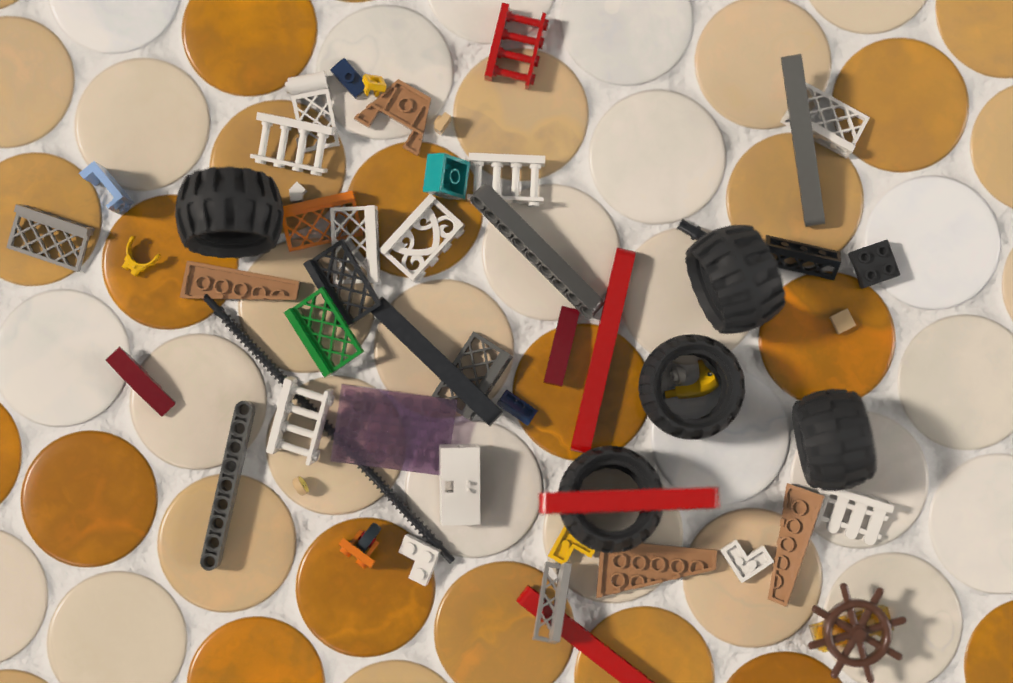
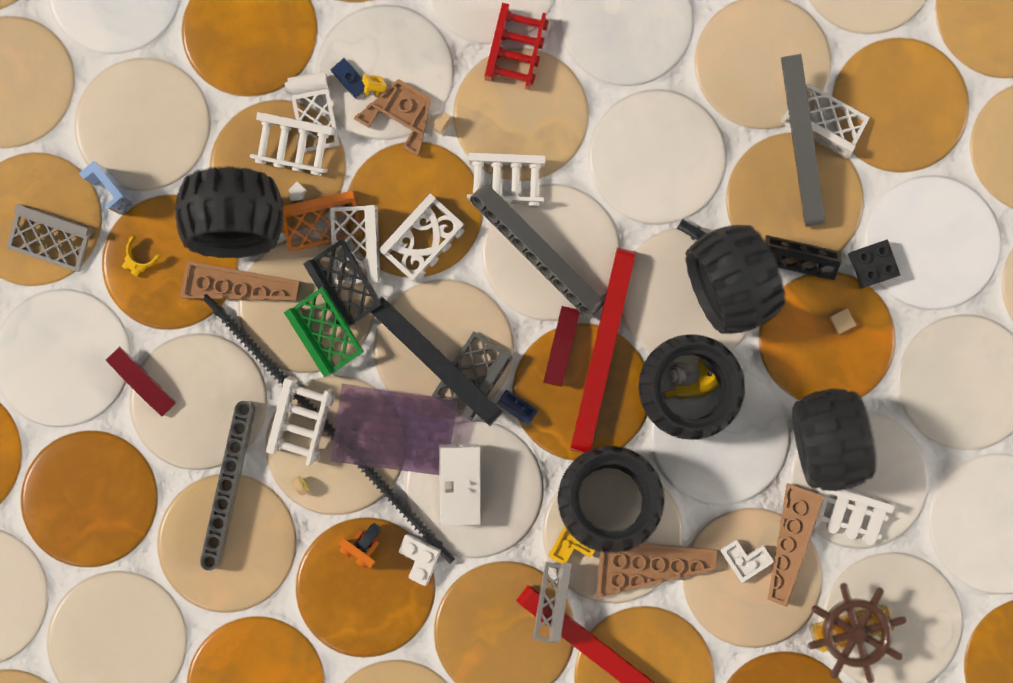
(446, 176): teal brick -> none
(629, 500): red beam -> none

